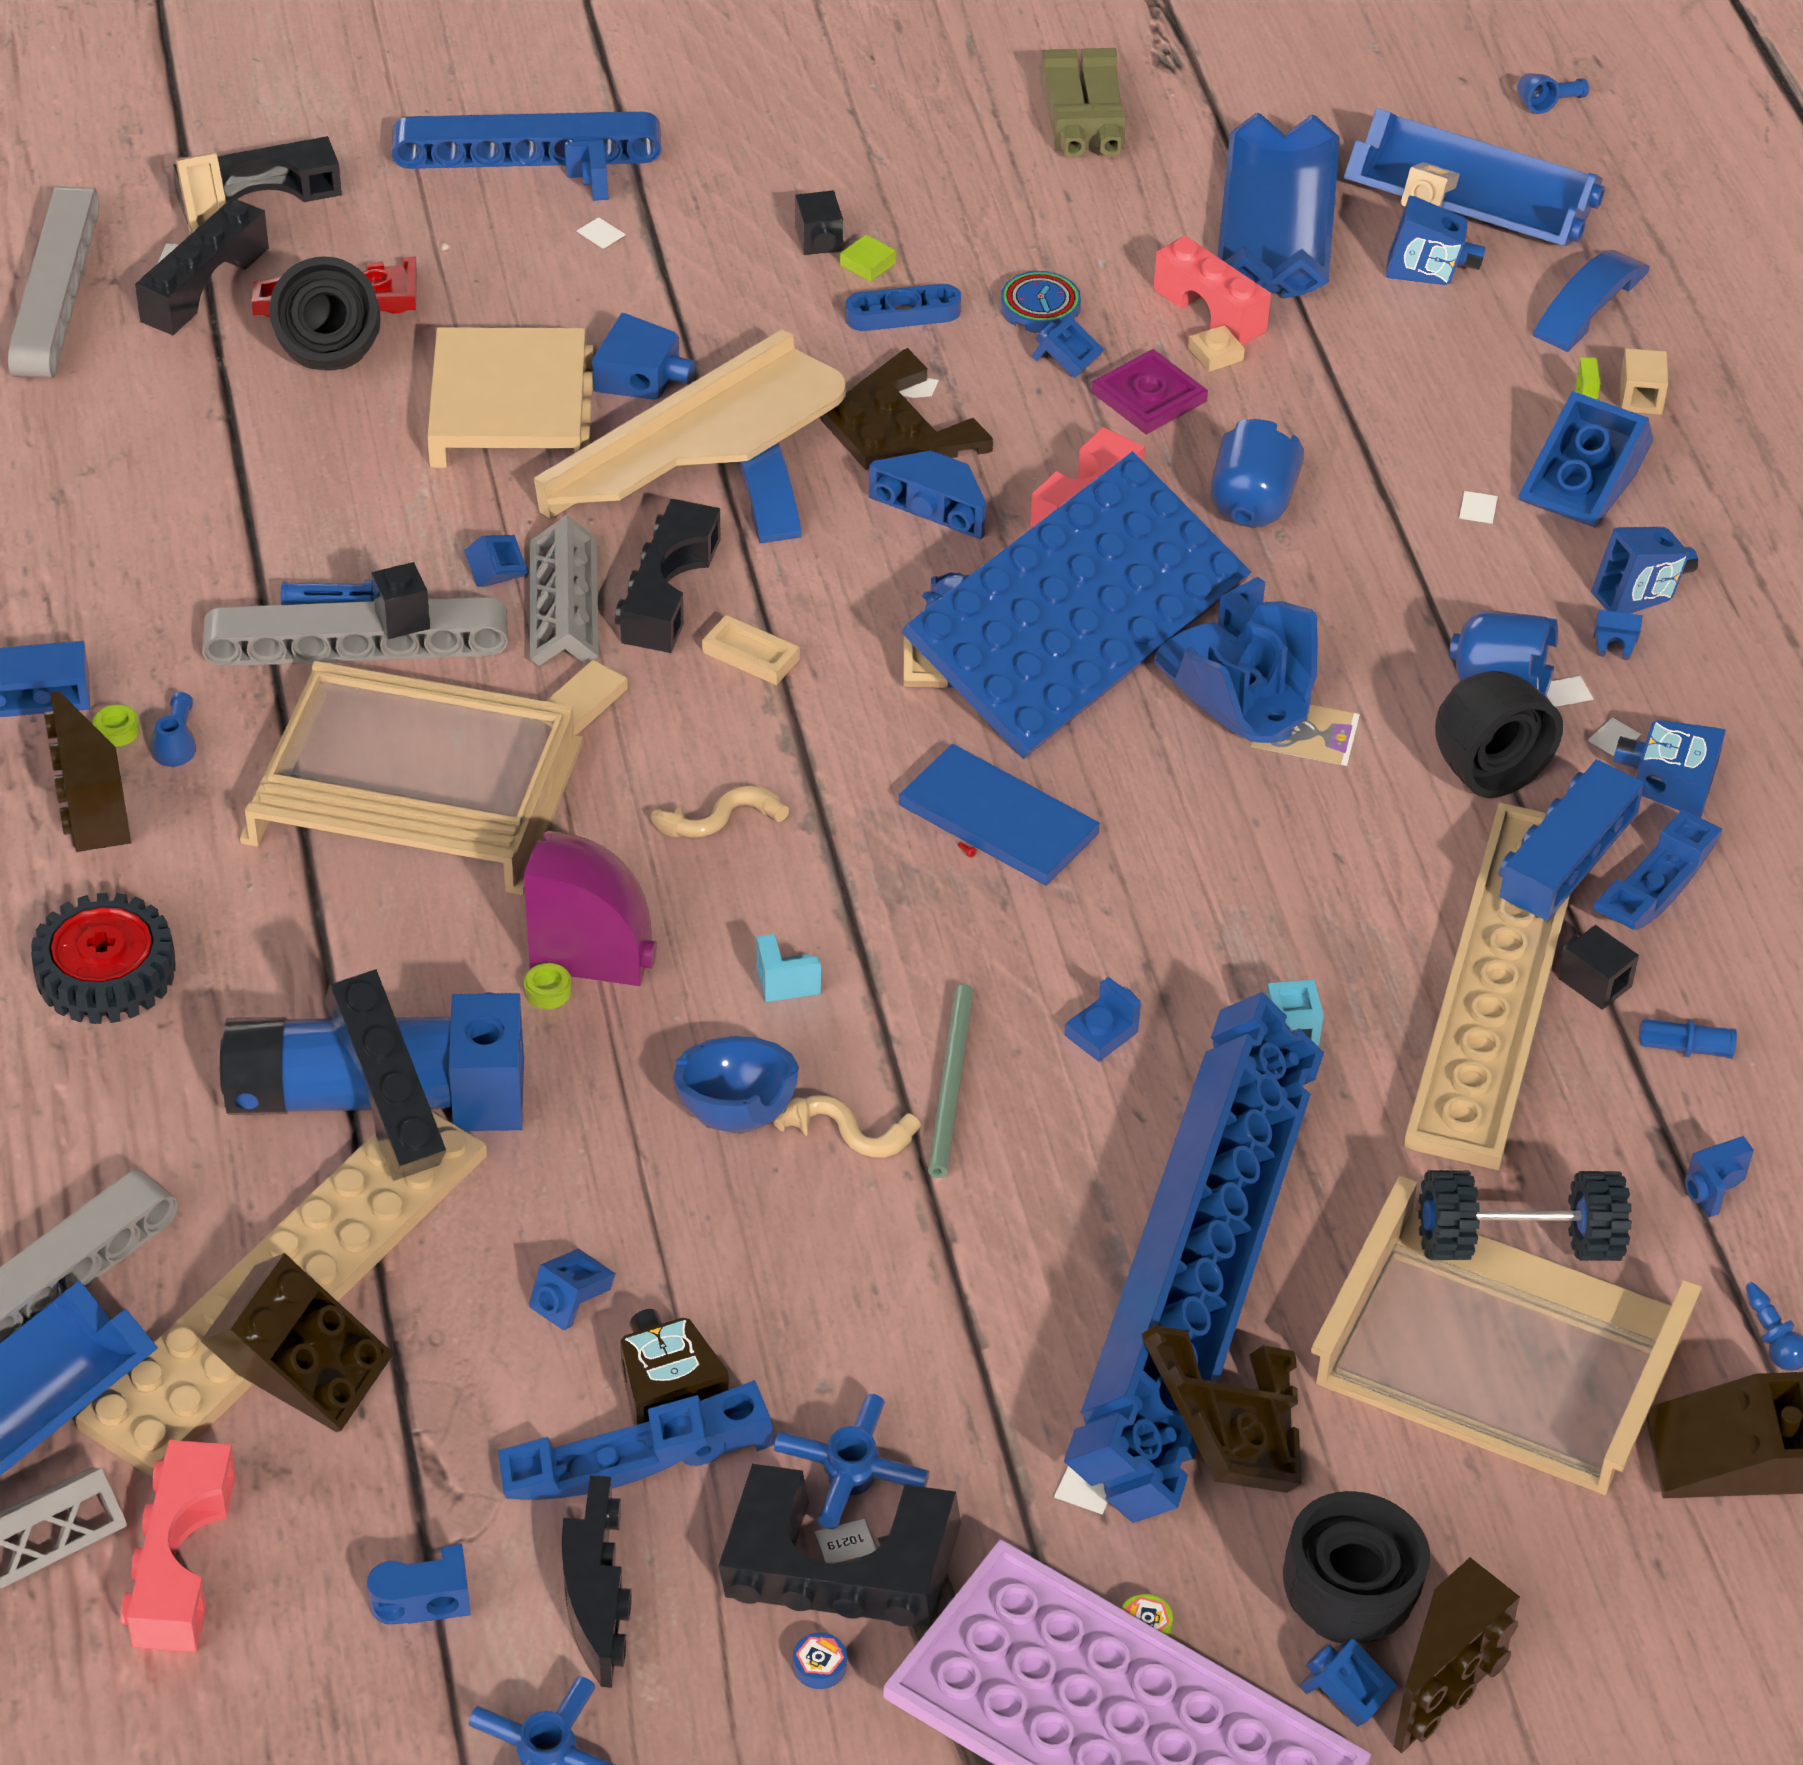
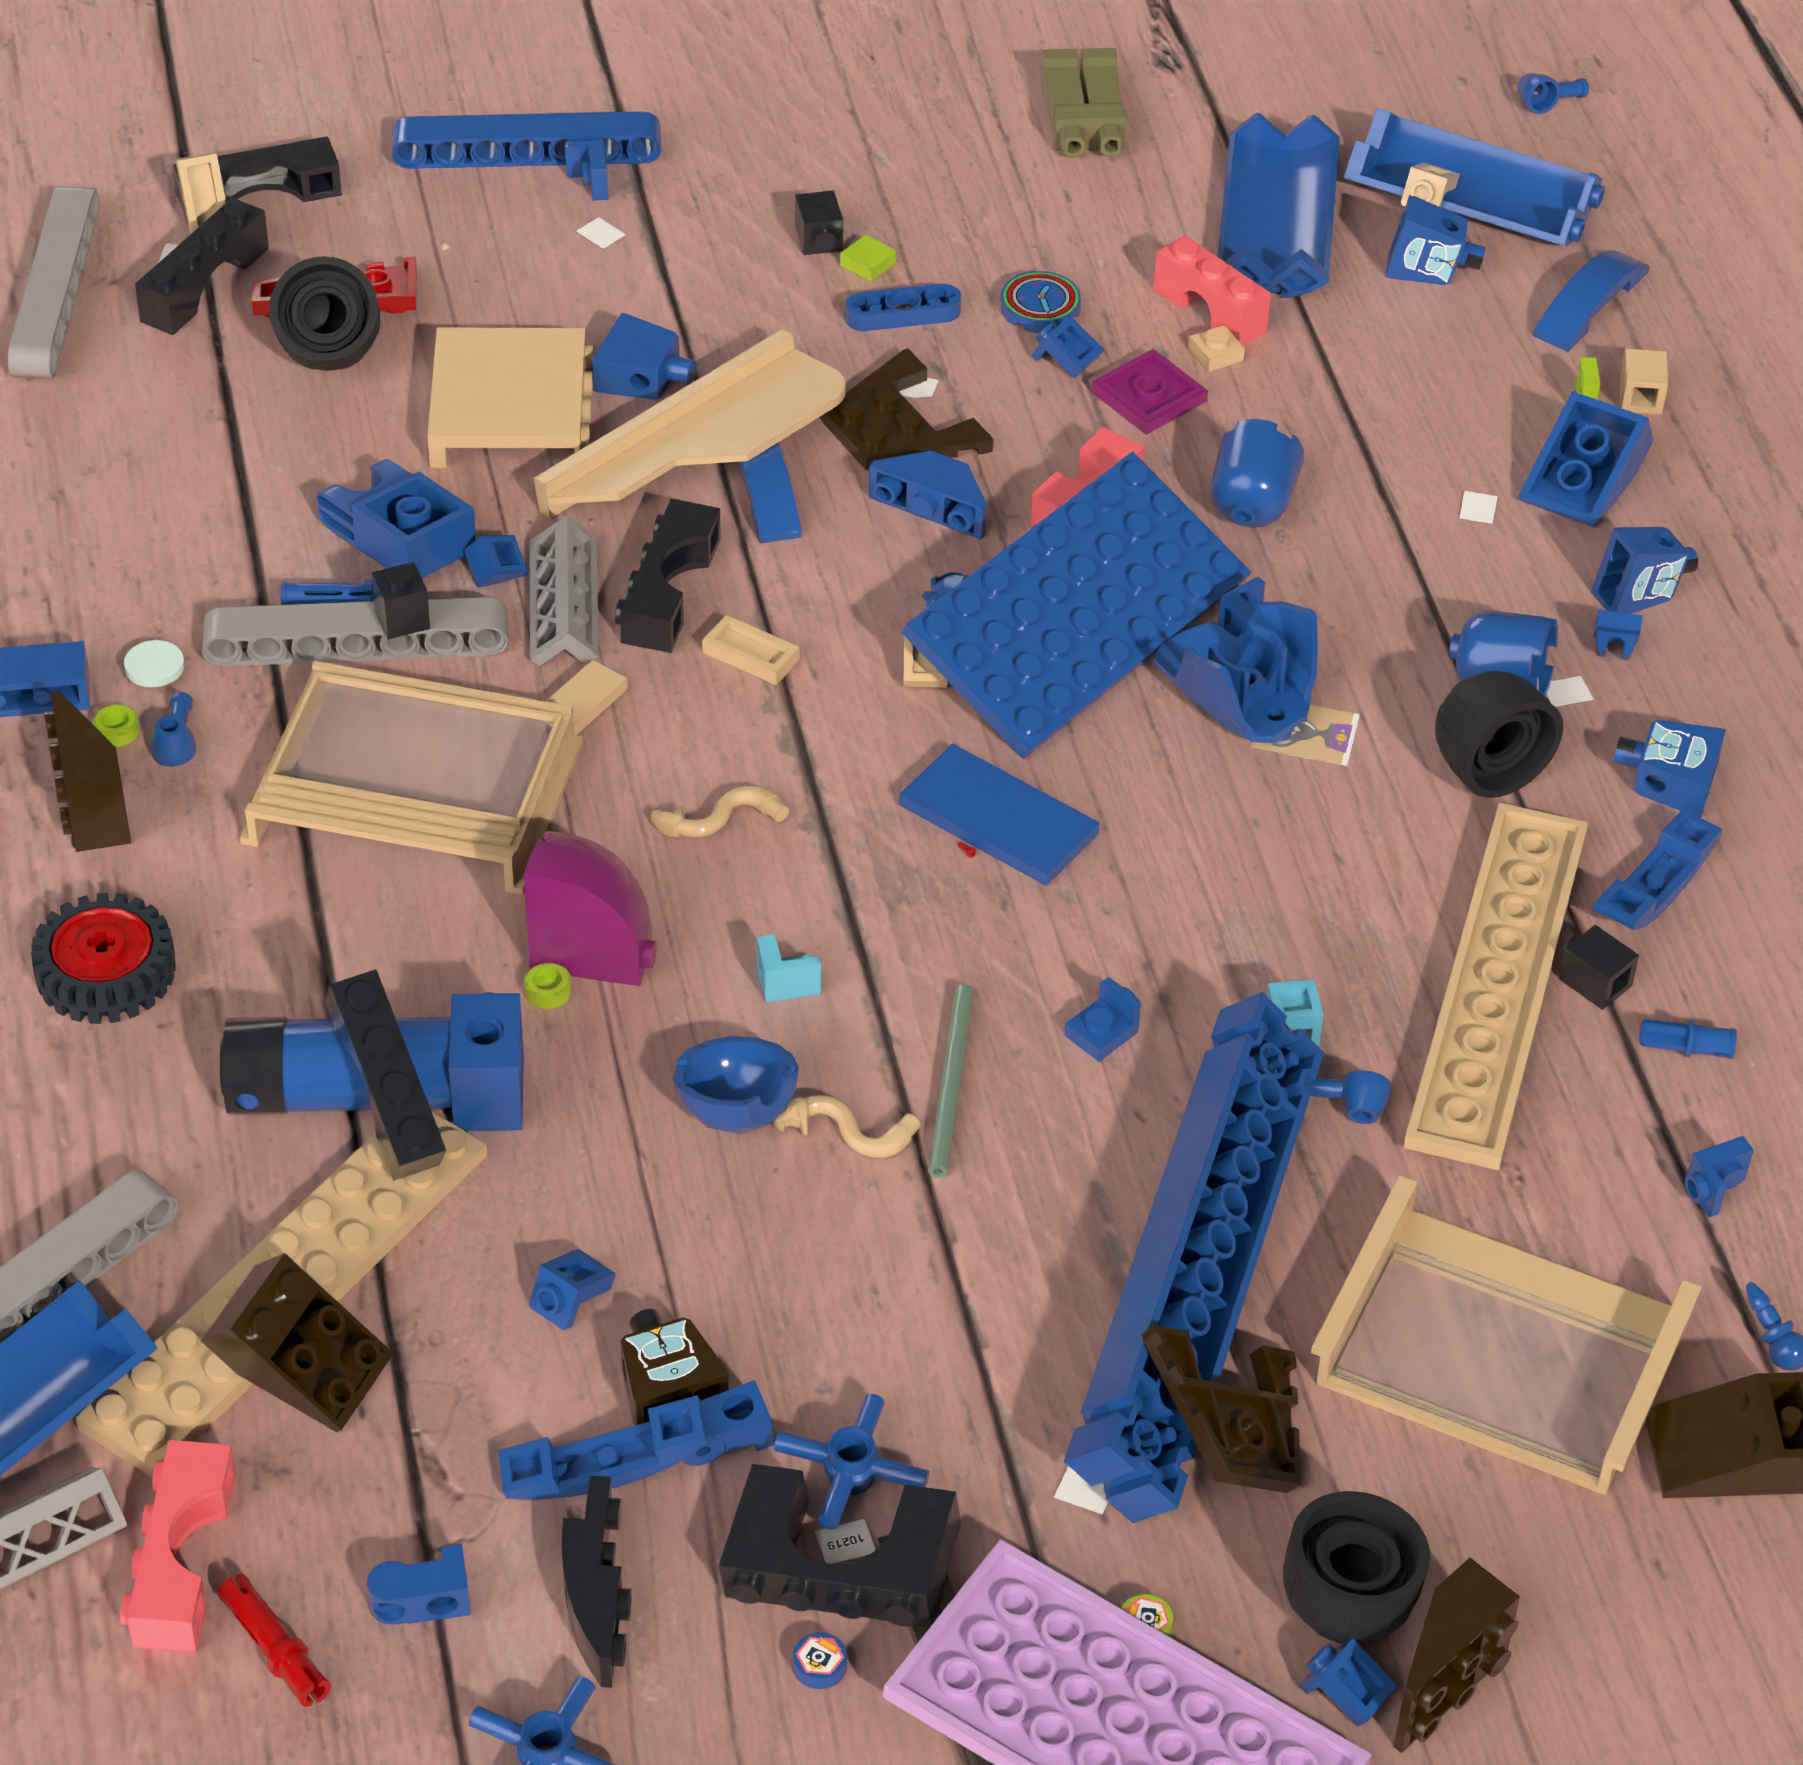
(154, 663): none -> light aqua piece
(285, 1654): none -> red pin
(400, 519): none -> blue brick
(1362, 1091): none -> blue bar
(1570, 839): blue brick -> none
(1596, 1215): black axle -> none
(1608, 735): white sticker -> none

